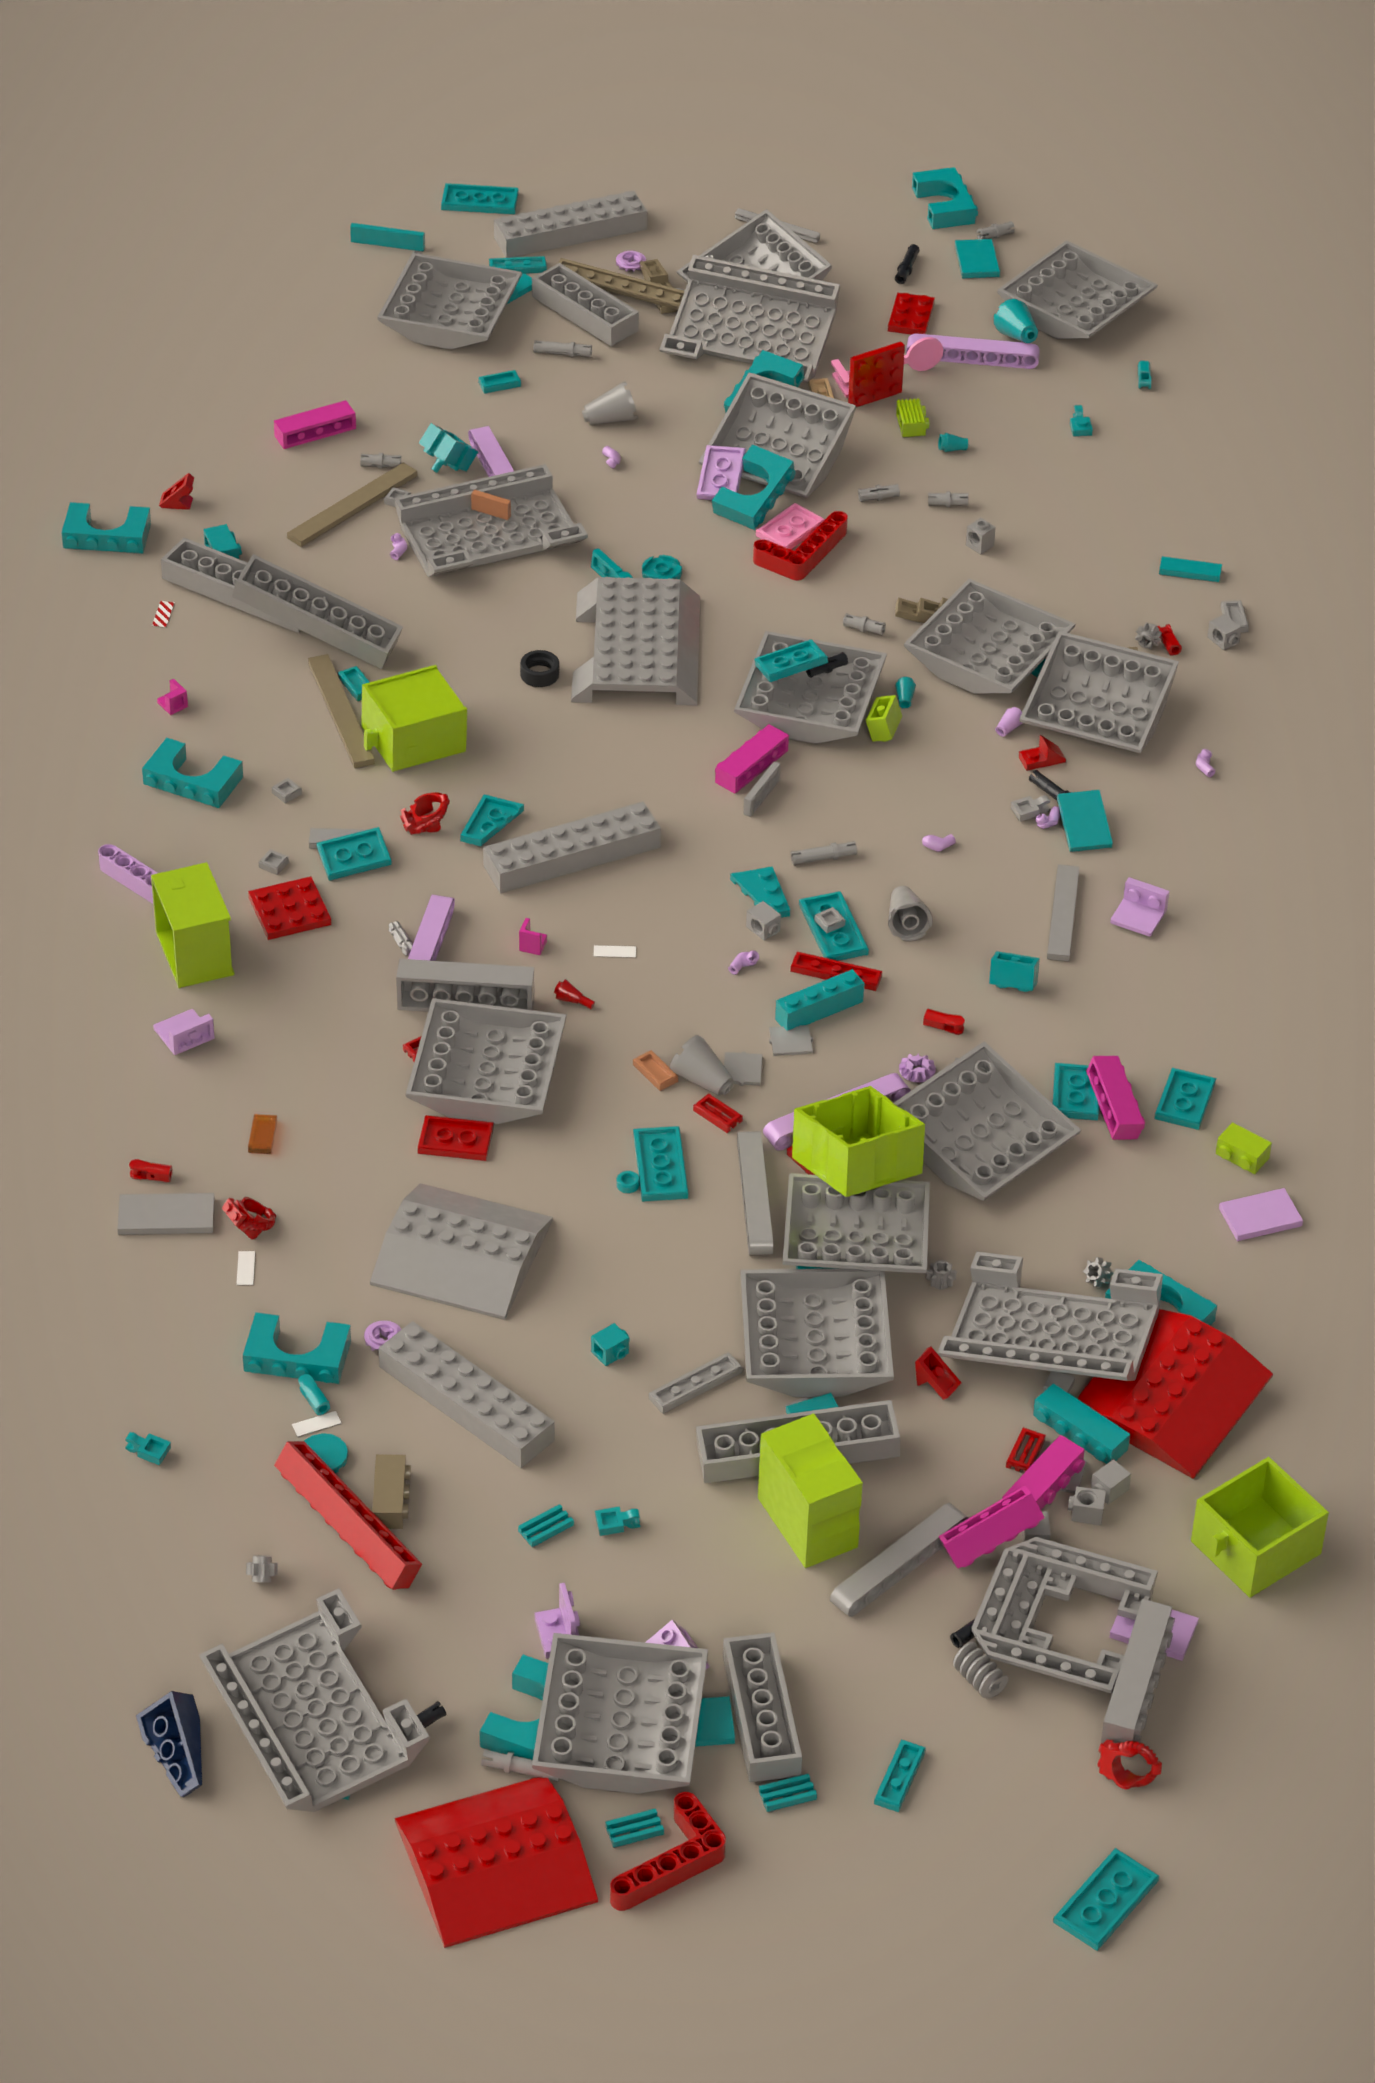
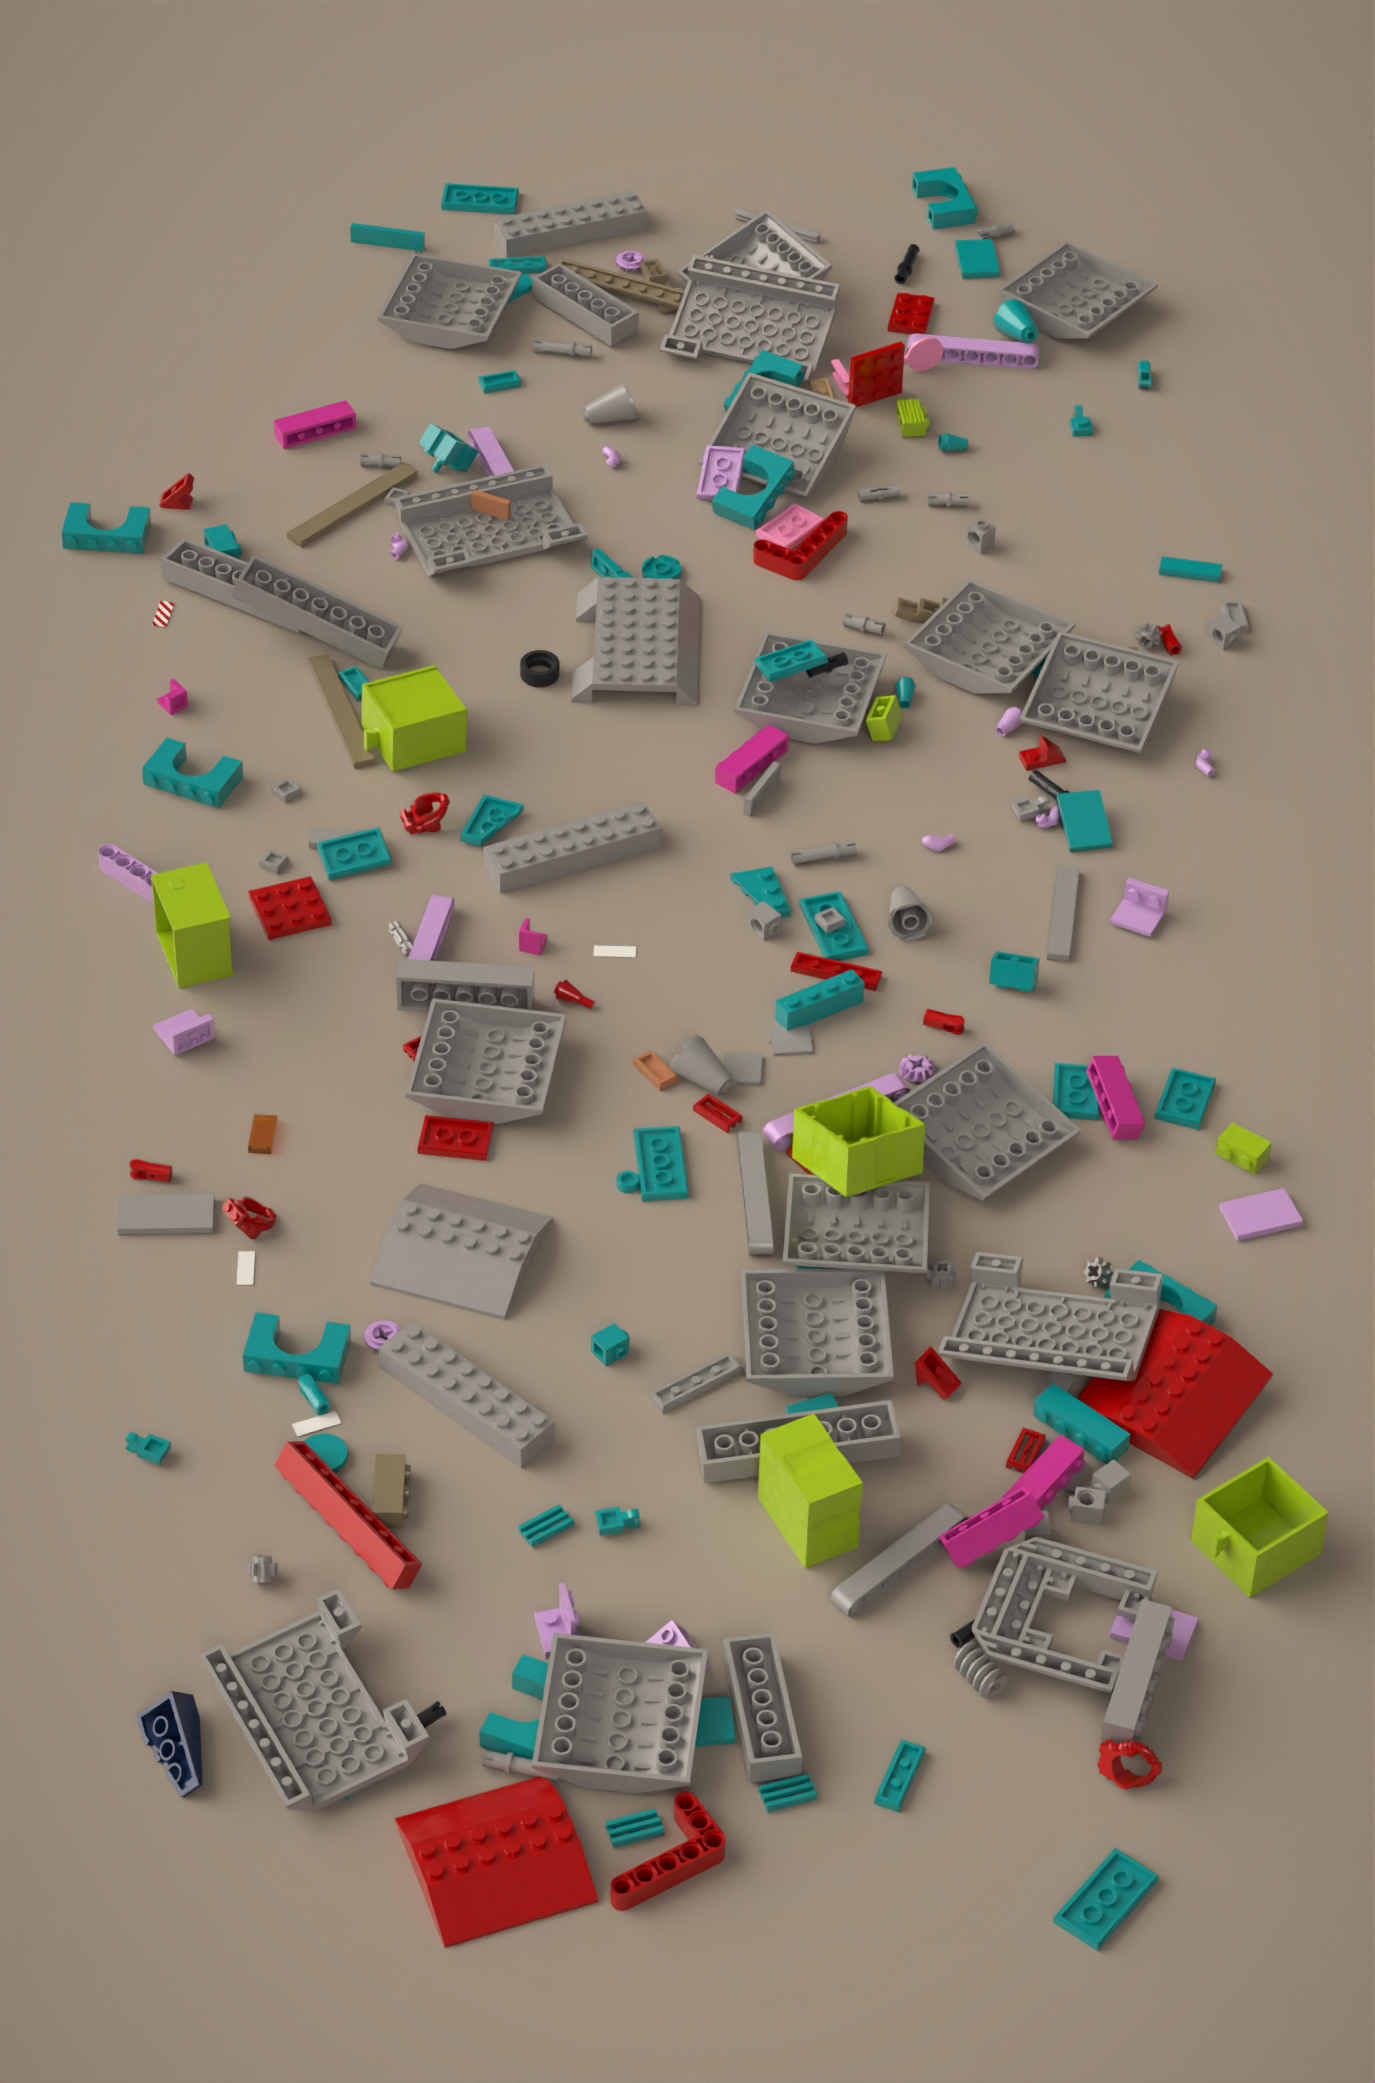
(743, 959): lavender arm -> none

